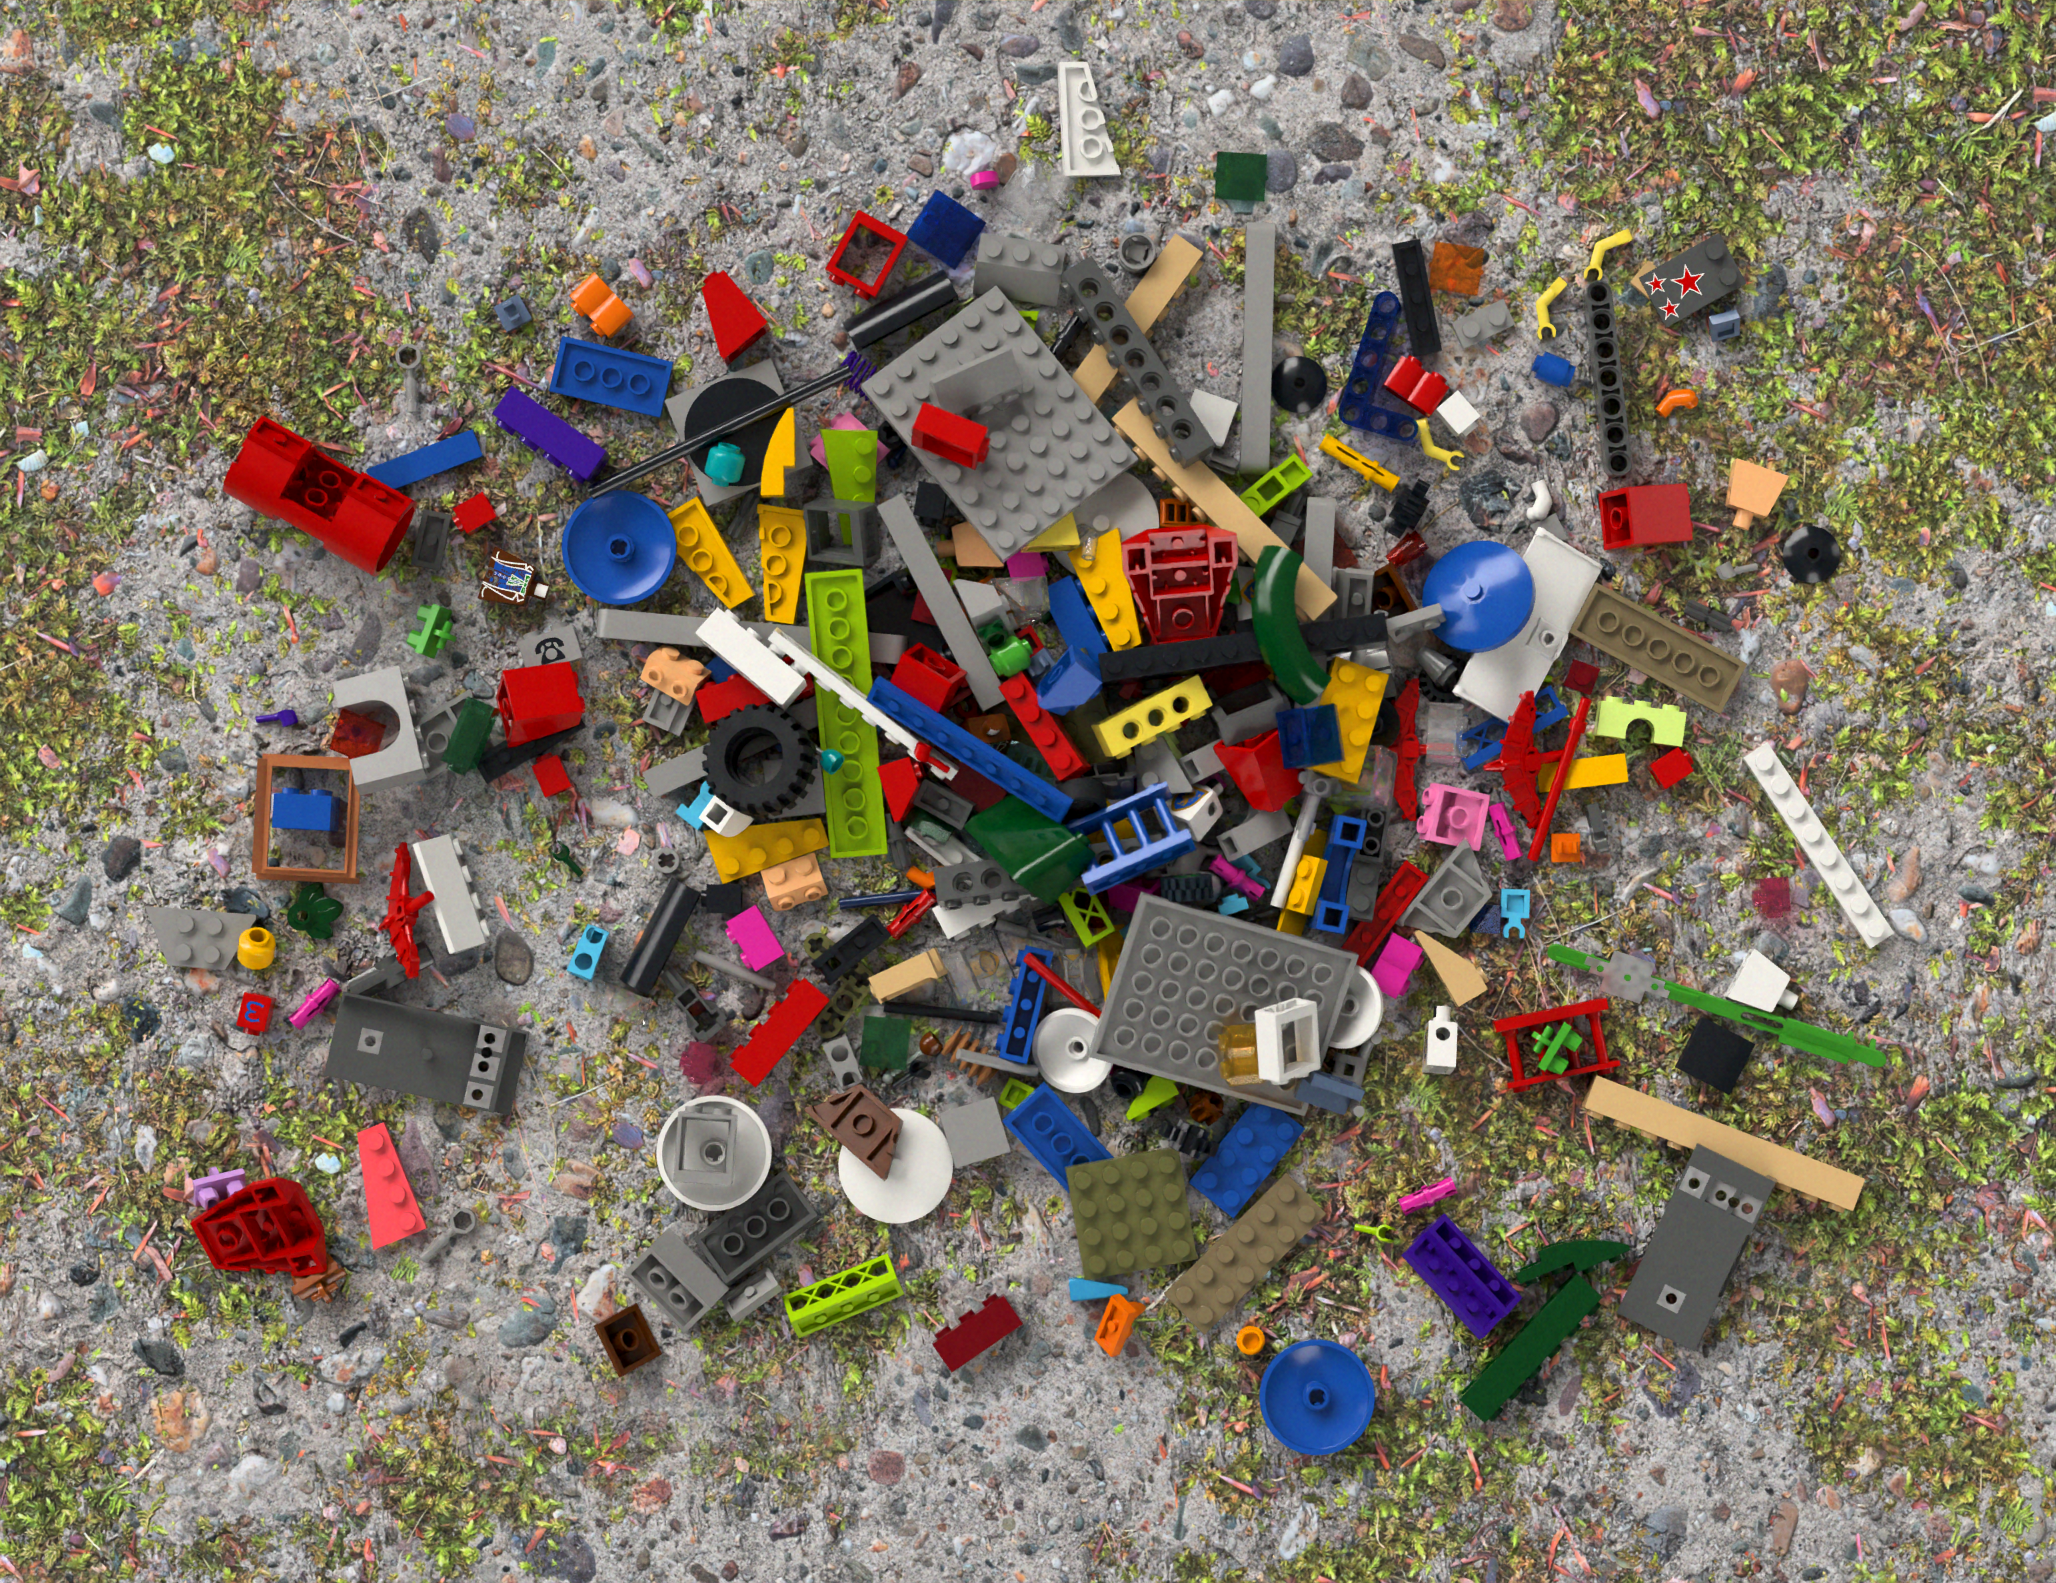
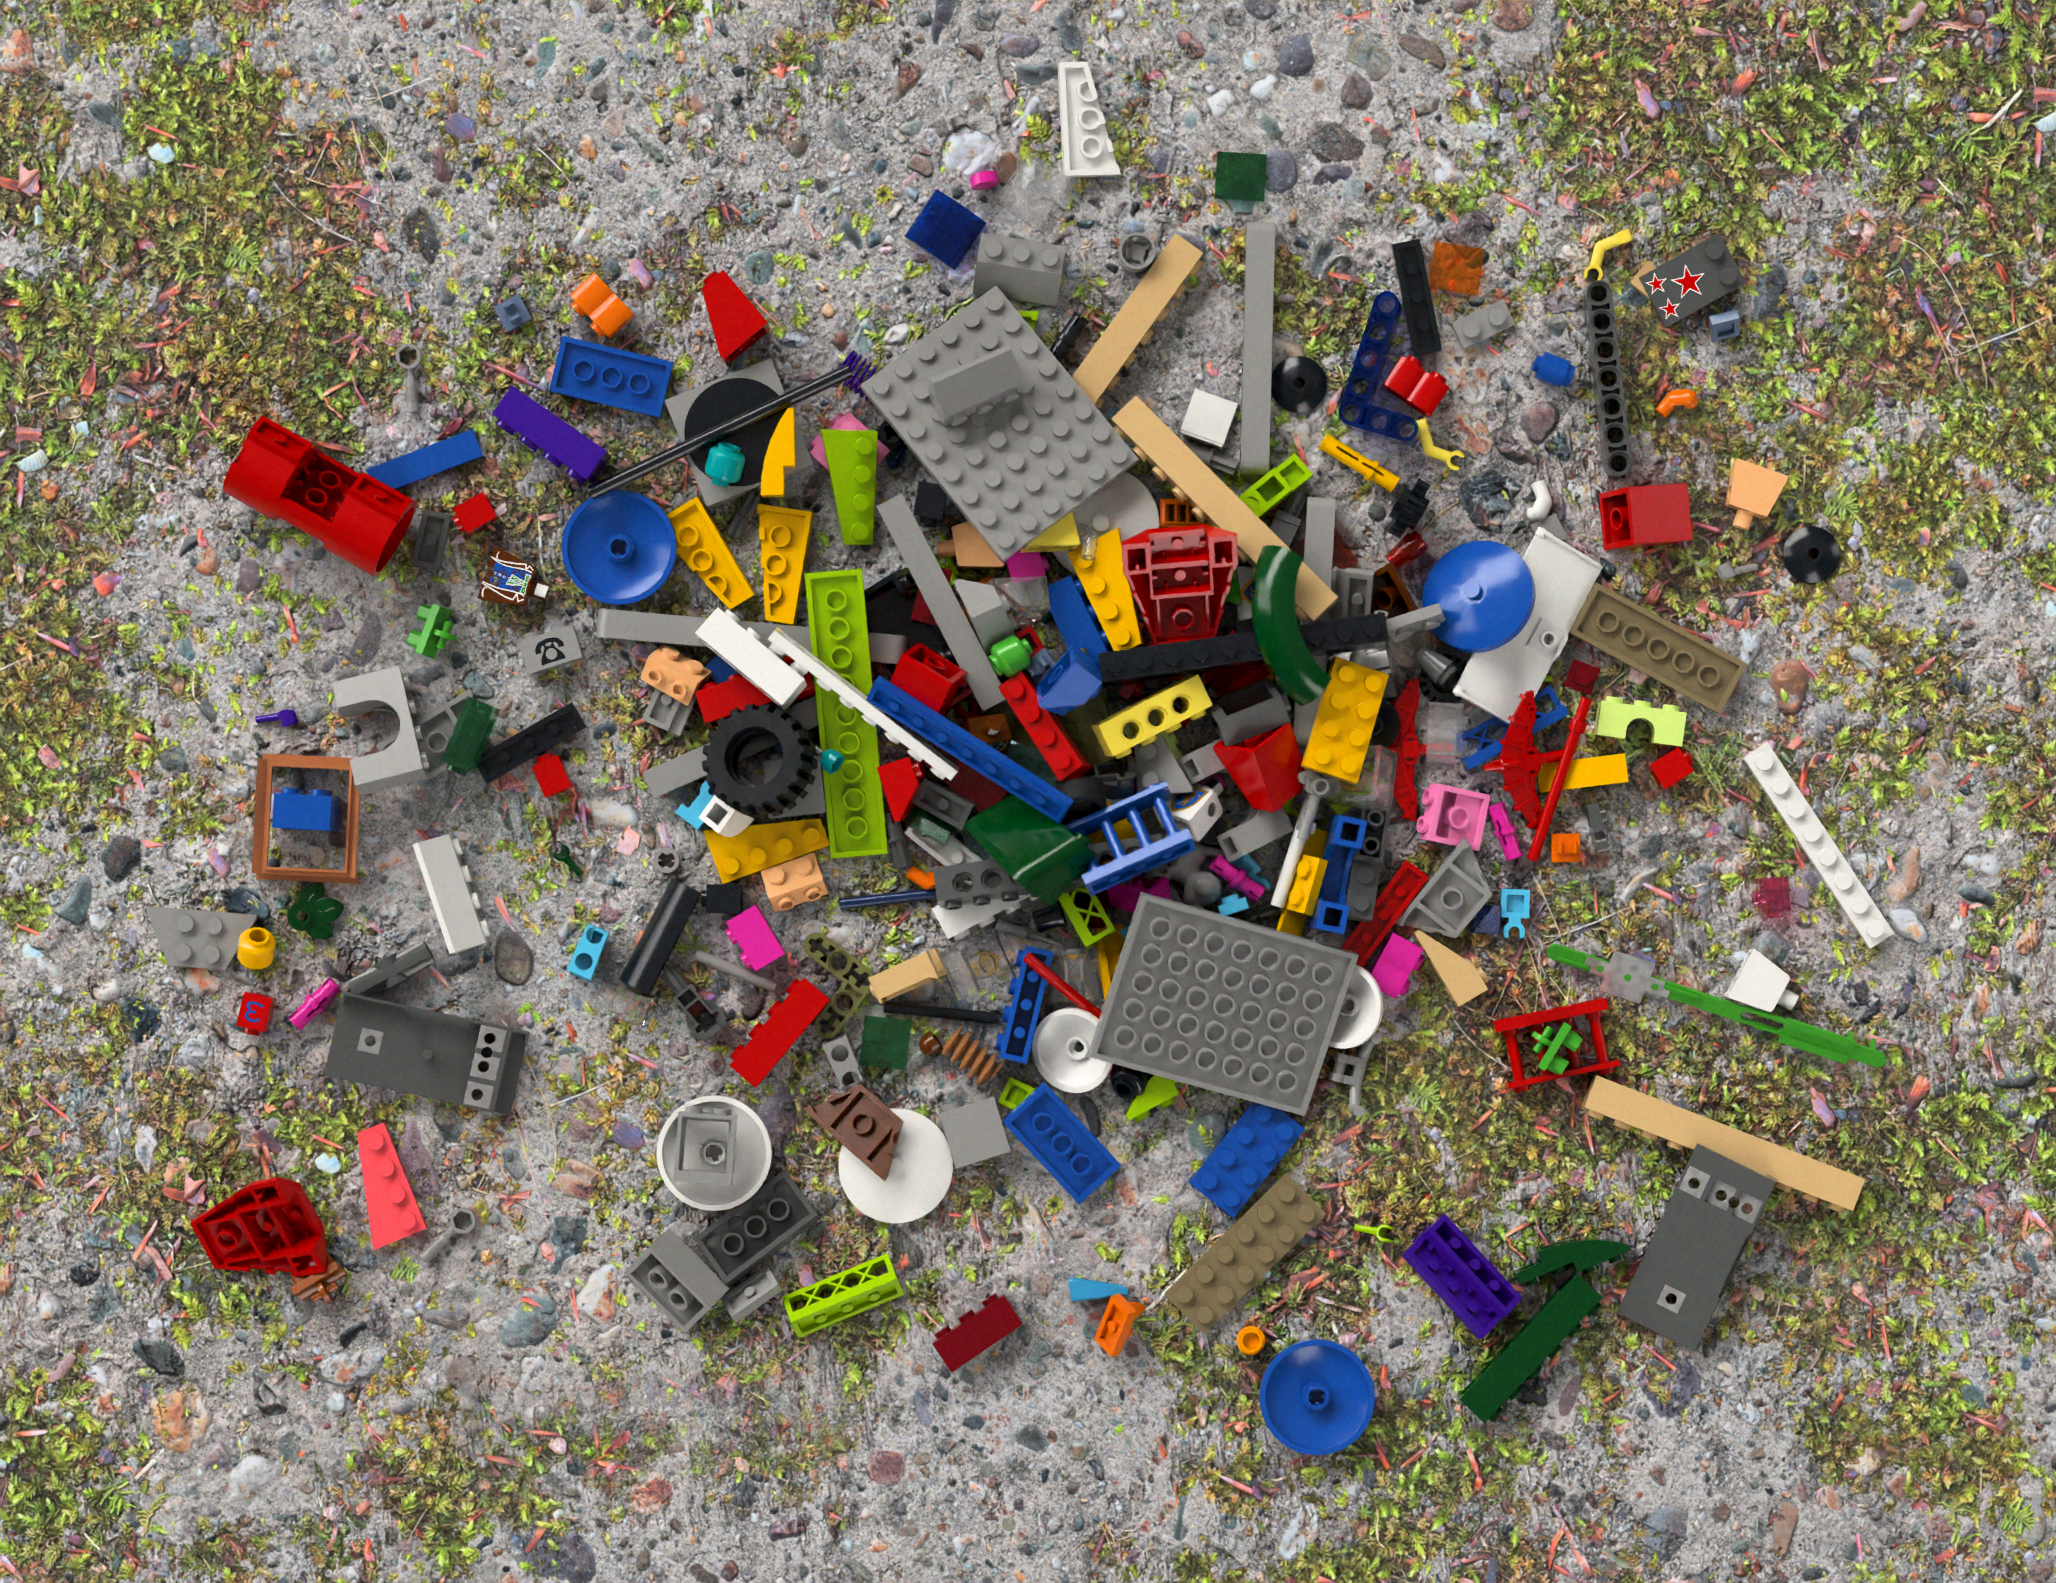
(217, 1187): lavender hips -> none
(356, 735): clear red piece -> none
(404, 912): red bar -> none
(538, 701): red slope -> none
(627, 1339): reddish brown slope -> none
(699, 1062): clear pink brick -> none
(852, 948): black plate -> none
(863, 530): dark grey window -> none
(880, 230): red window -> none
(900, 310): black brick -> none
(911, 914): red pin -> none
(915, 1070): black hand -> none
(922, 753): red hand -> none
(950, 436): red window -> none
(993, 635): dark green plate -> none
(996, 1062): light grey bar -> none
(1089, 276): dark grey brick -> none
(1130, 1213): olive plate -> none
(1187, 887): black wheel -> none
(1189, 1138): black gear -> none
(1206, 1107): reddish brown gear -> none
(1240, 1055): clear yellow brick -> none
(1270, 1044): white window -> none
(1310, 736): clear blue slope -> none
(1328, 1091): sand blue panel -> none
(1427, 1196): dark pink pin -> none
(1440, 1055): white torso -> none
(1458, 415): white brick -> none
(1543, 302): light yellow arm -> none
(1712, 618): dark grey piece -> none
(1715, 1055): black slope -> none

